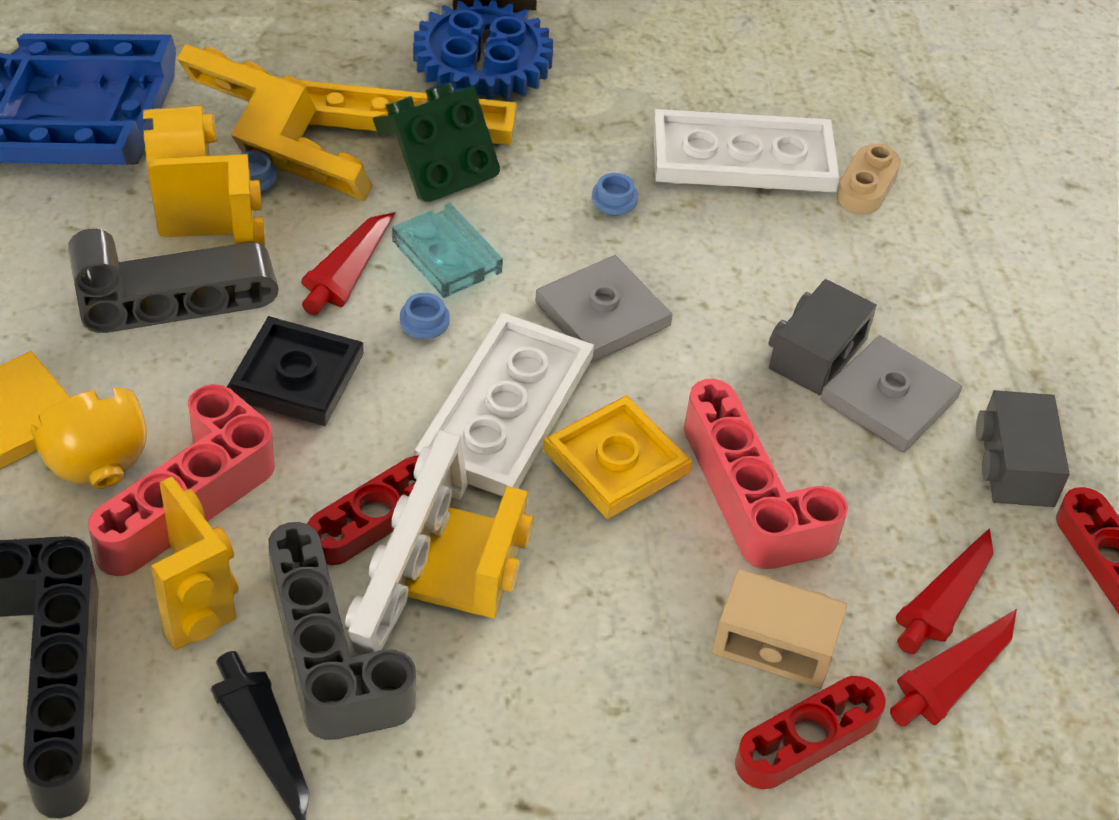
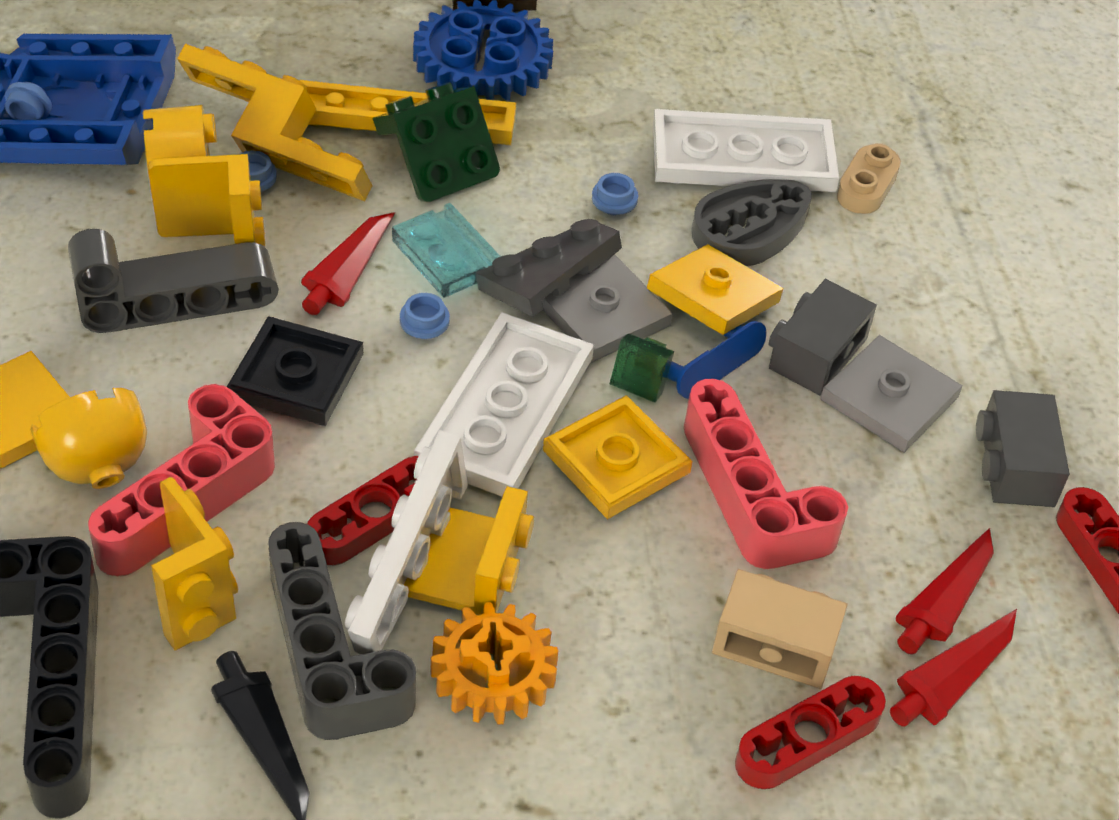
(27, 101): none -> medium blue plate
(466, 670): none -> light orange gear
(548, 265): none -> dark grey wing
(642, 367): none -> clear green tile
(715, 289): none -> yellow plate
(740, 346): none -> blue piece
(774, 216): none -> dark grey piece

